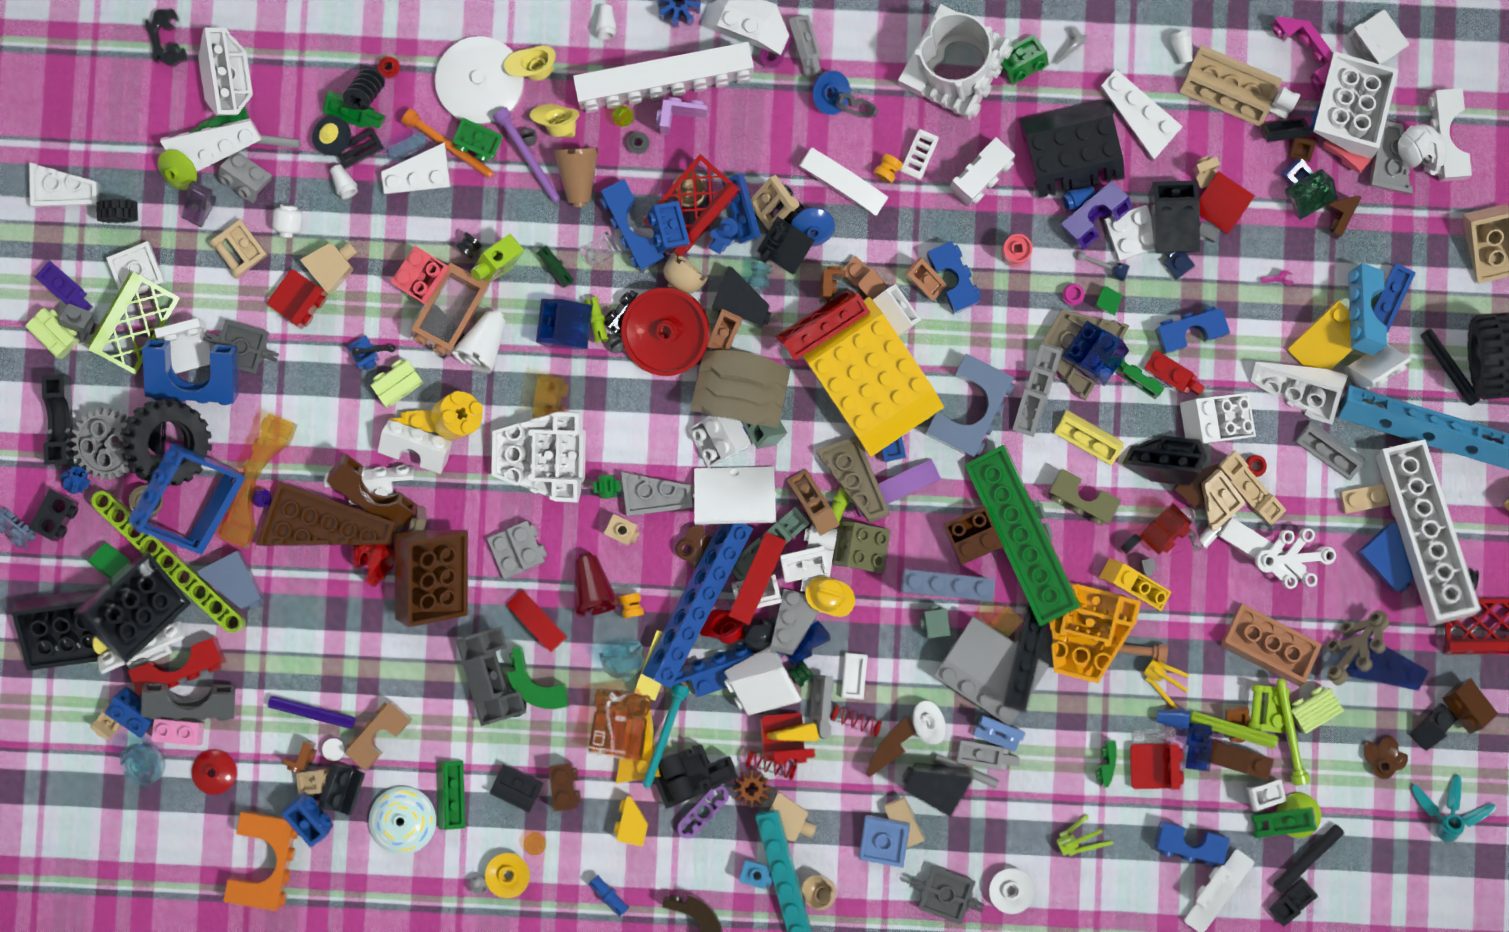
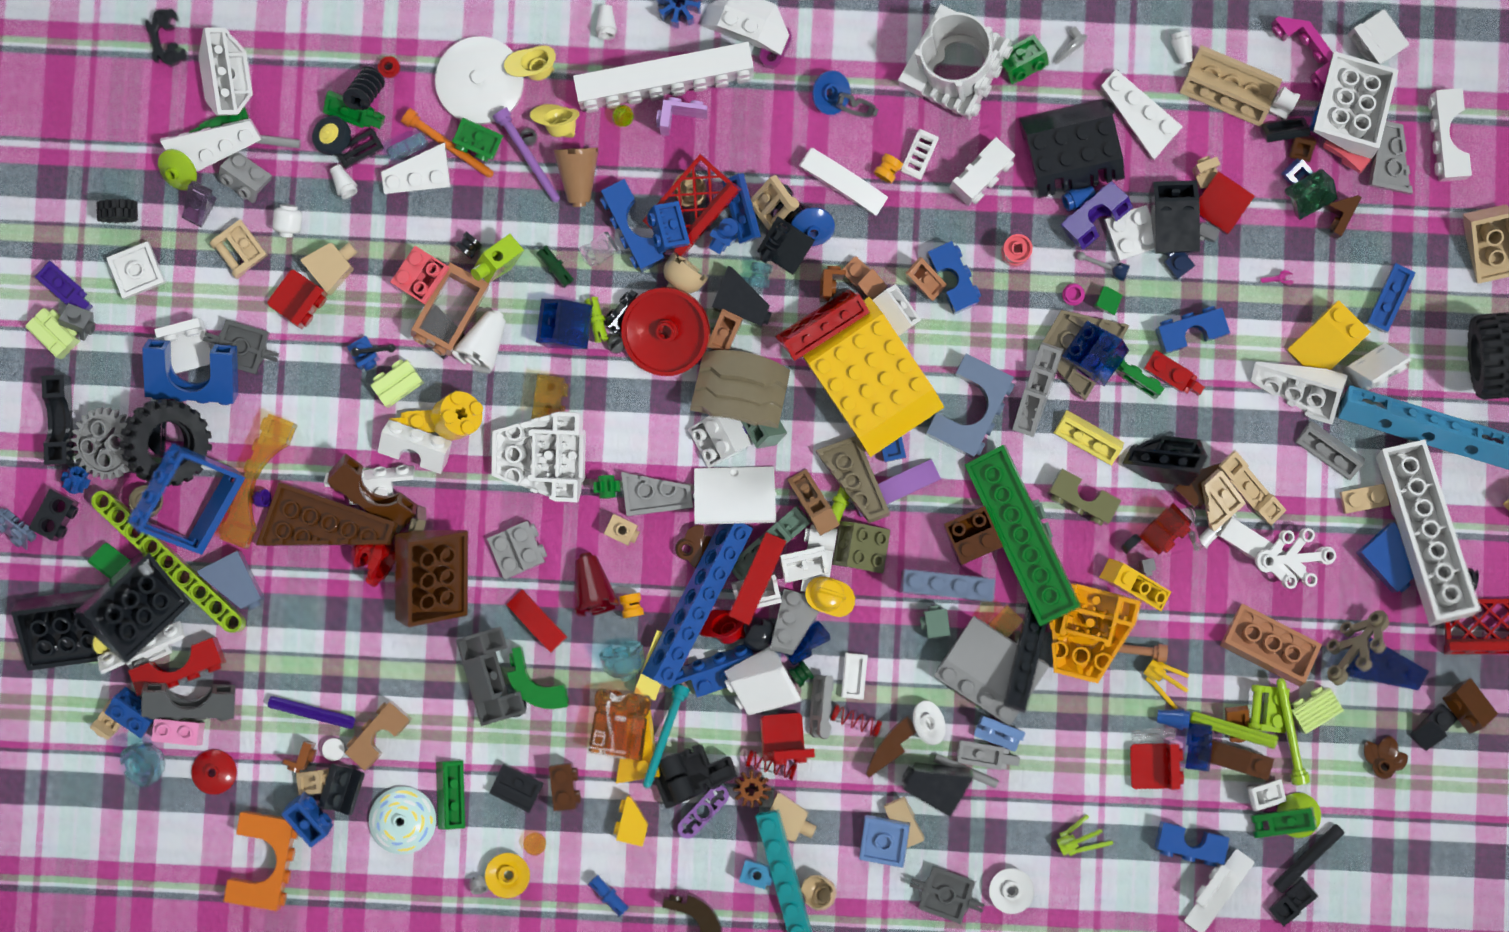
(60, 189): white wing -> none
(115, 313): fence -> none
(638, 149): dark grey plate -> none
(800, 732): yellow slope -> none
(806, 45): light grey hinge -> none
(1106, 770): green slope -> none
(1218, 418): white slope -> none
(1261, 463): red plate -> none
(1366, 330): dark azure arch -> none
(1418, 144): white helmet -> none
(1450, 366): black axle -> none
(1451, 825): teal plant -> none

